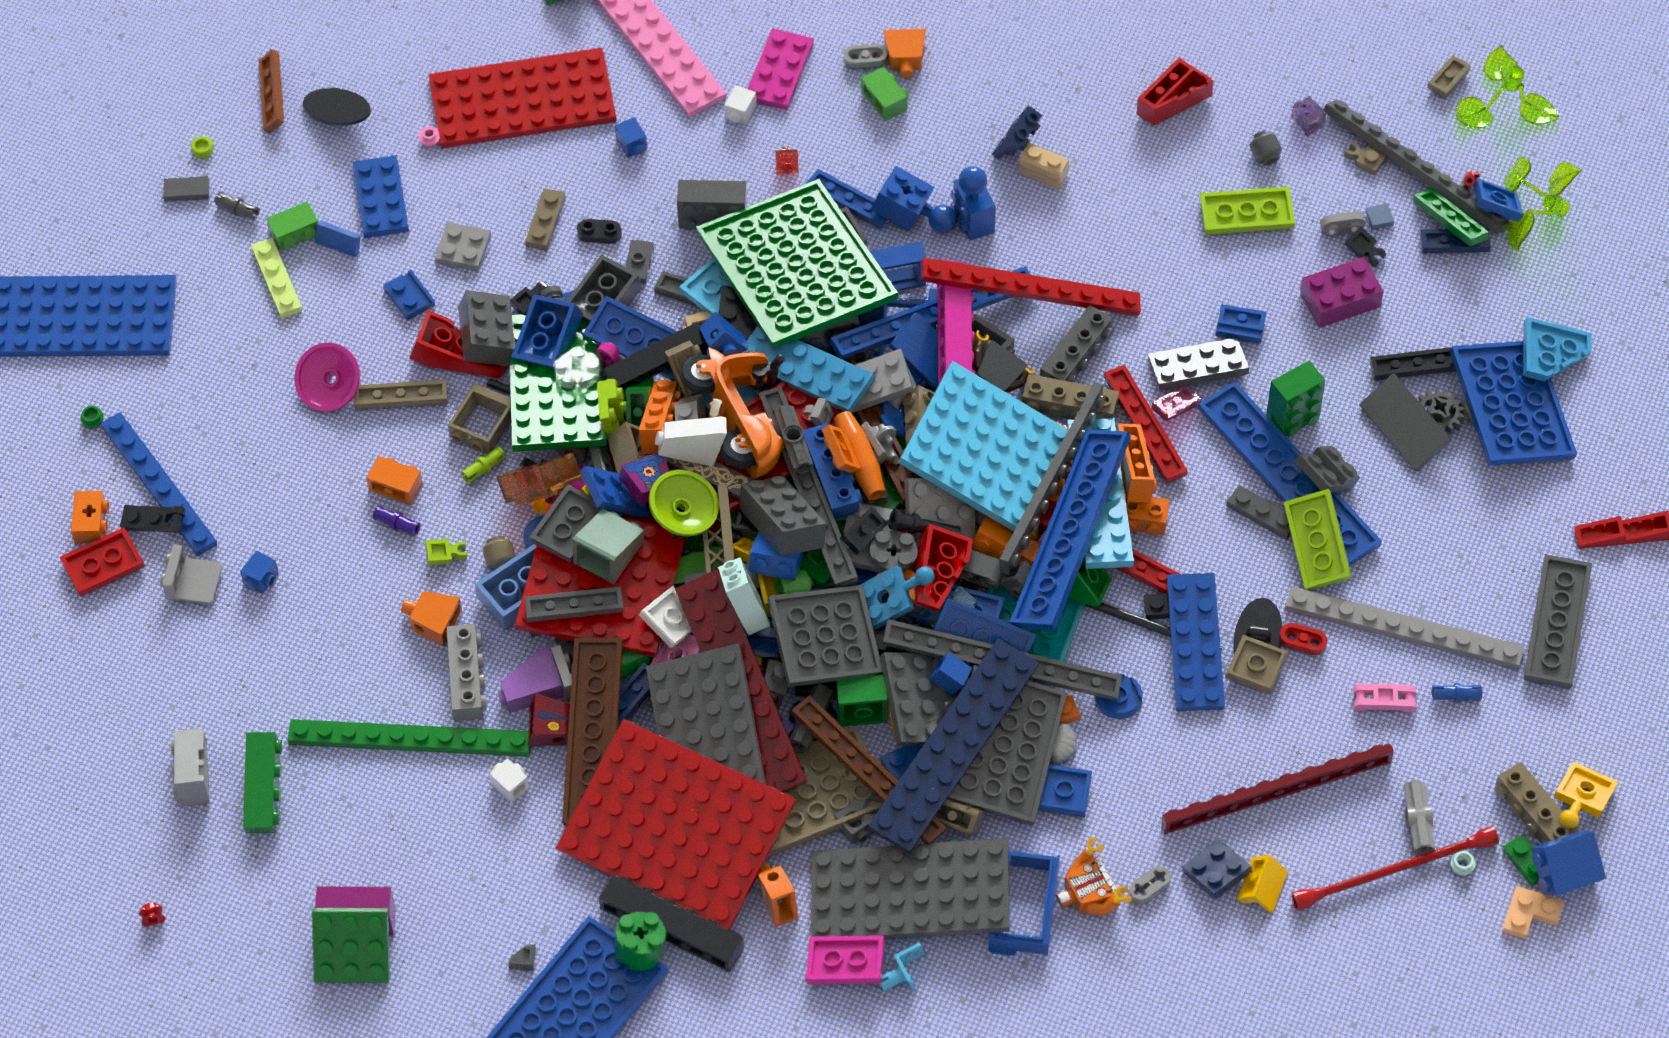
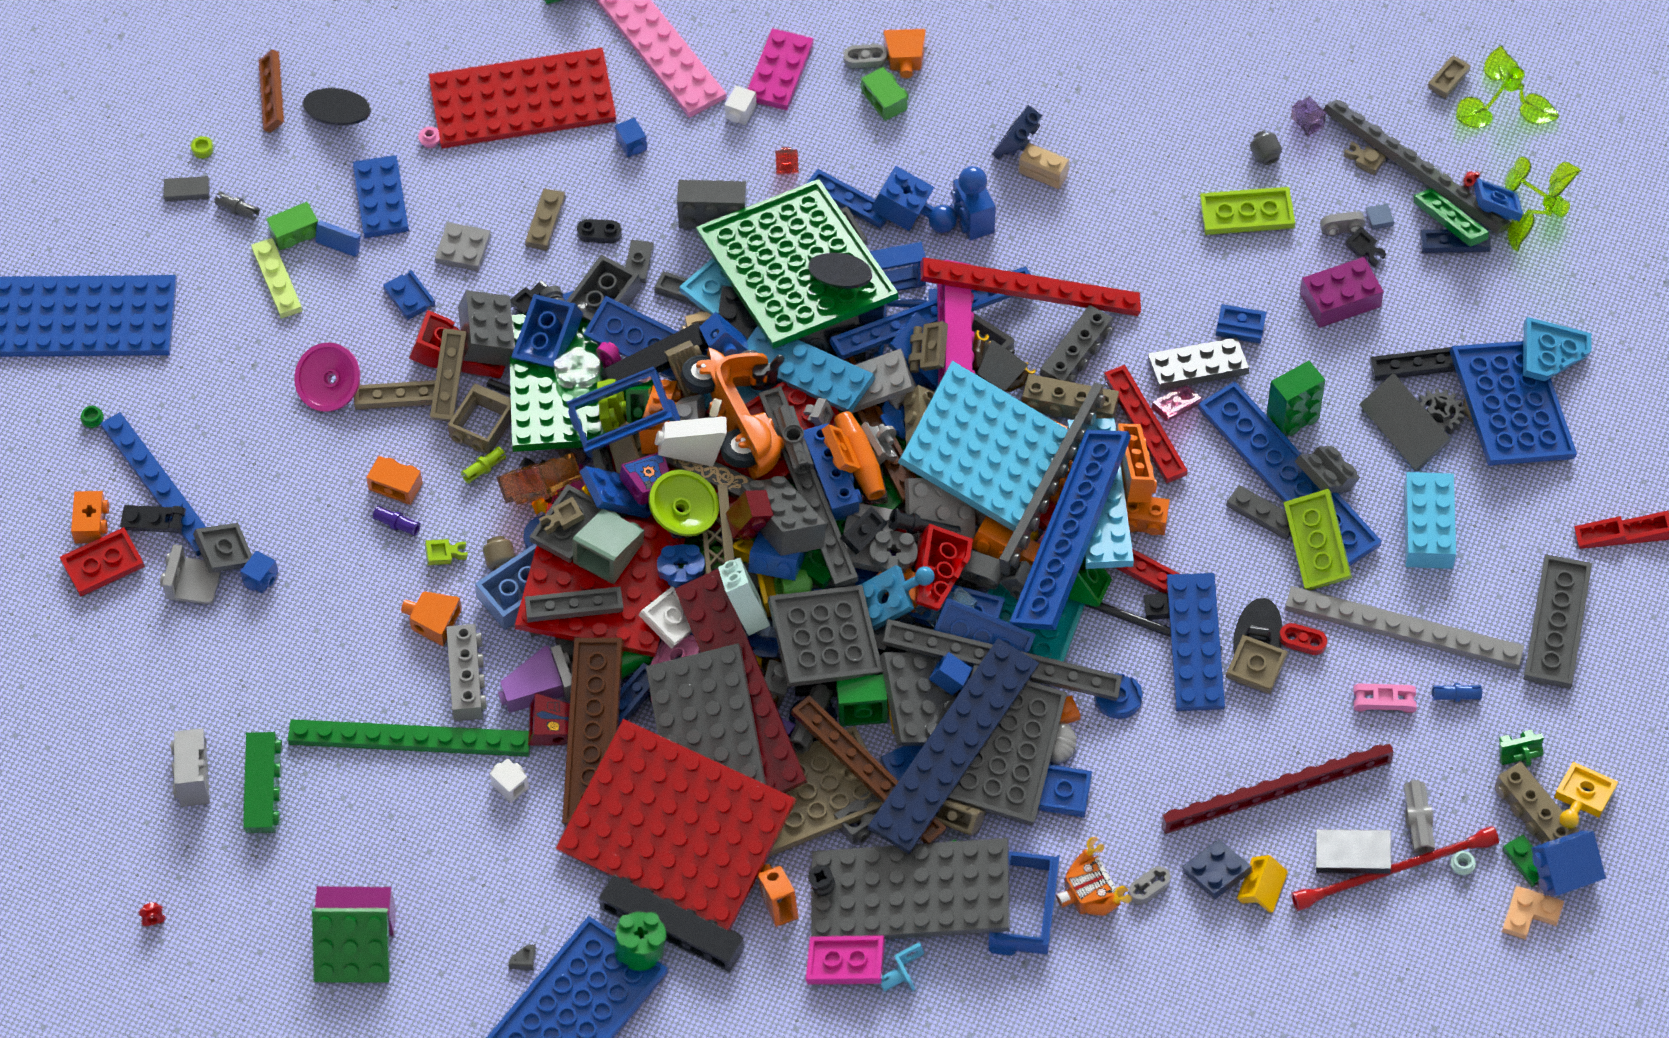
(222, 547): none -> dark grey plate
(448, 375): none -> dark tan plate
(565, 514): none -> dark tan plate
(668, 413): none -> blue piece
(677, 554): none -> blue plate
(749, 514): none -> dark red brick
(824, 886): none -> black wheel
(840, 270): none -> black shield
(933, 347): none -> dark tan plate
(1174, 92): red wedge -> none
(1353, 851): none -> tile
(1429, 520): none -> medium azure brick
(1521, 749): none -> green hips

